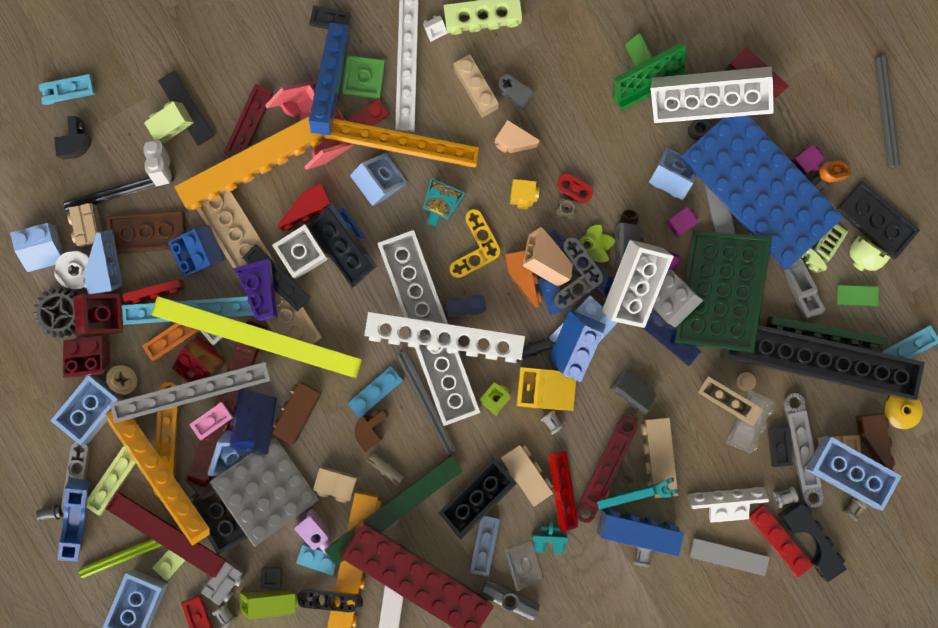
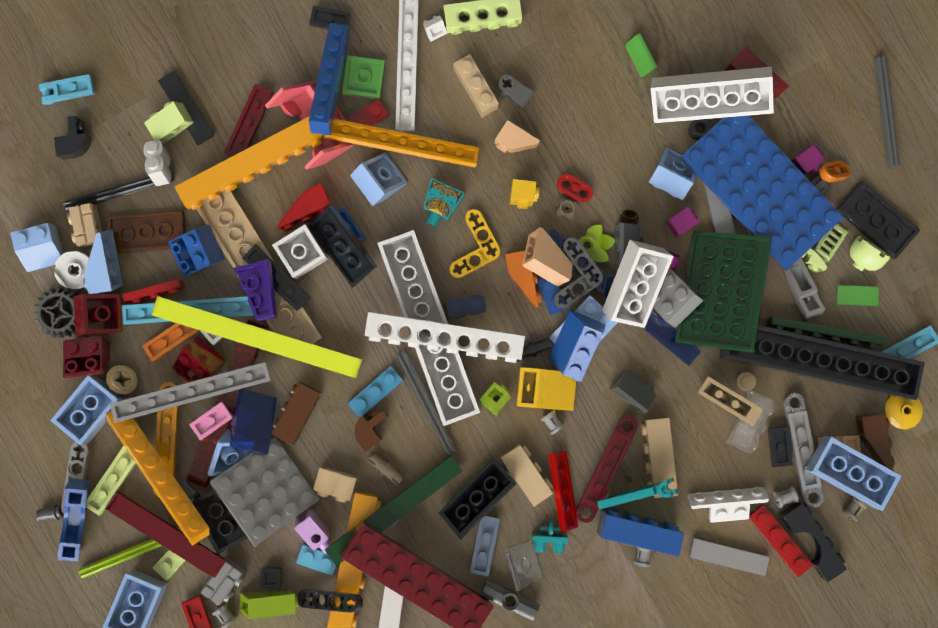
(630, 93): green fence -> none

